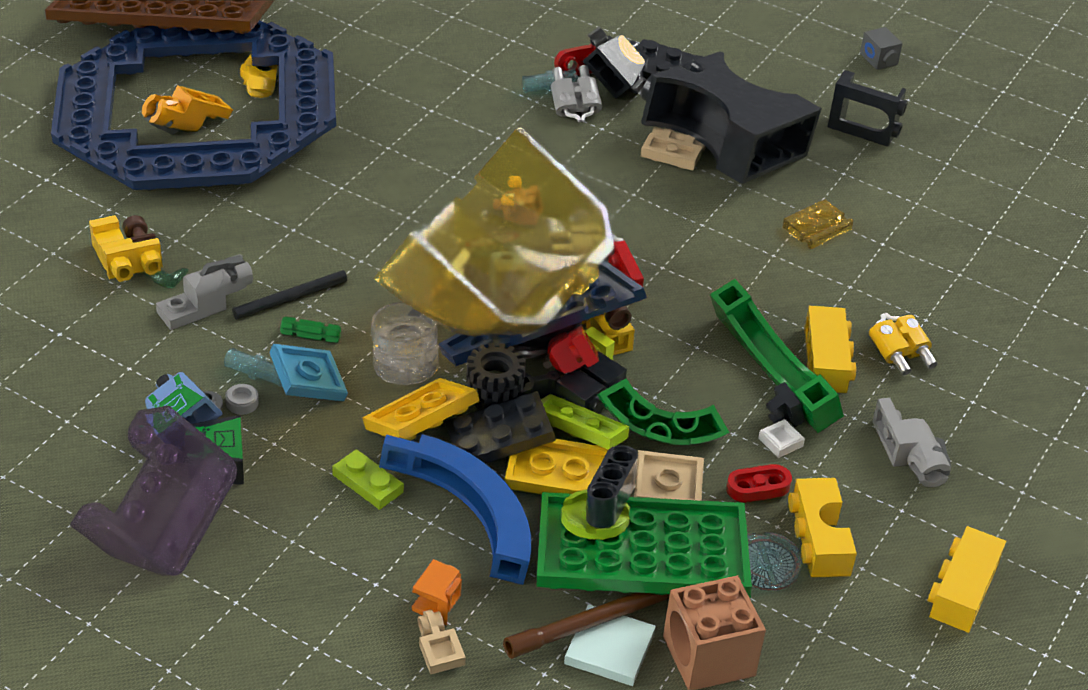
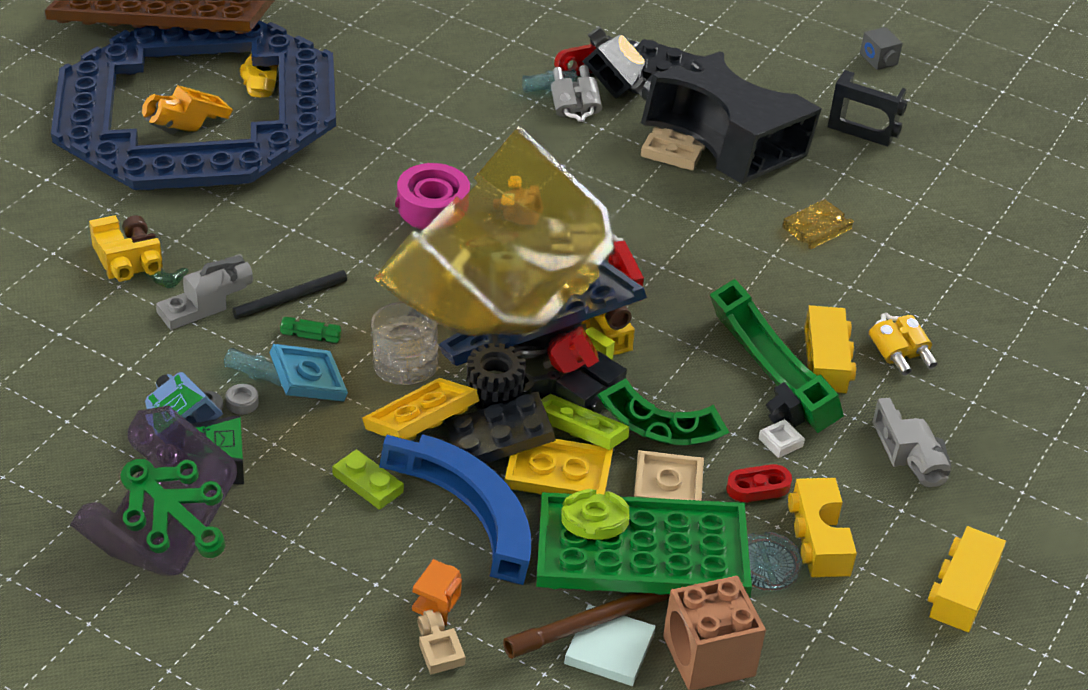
(170, 502): none -> green plant
(427, 191): none -> dark pink piece
(611, 486): black beam -> none

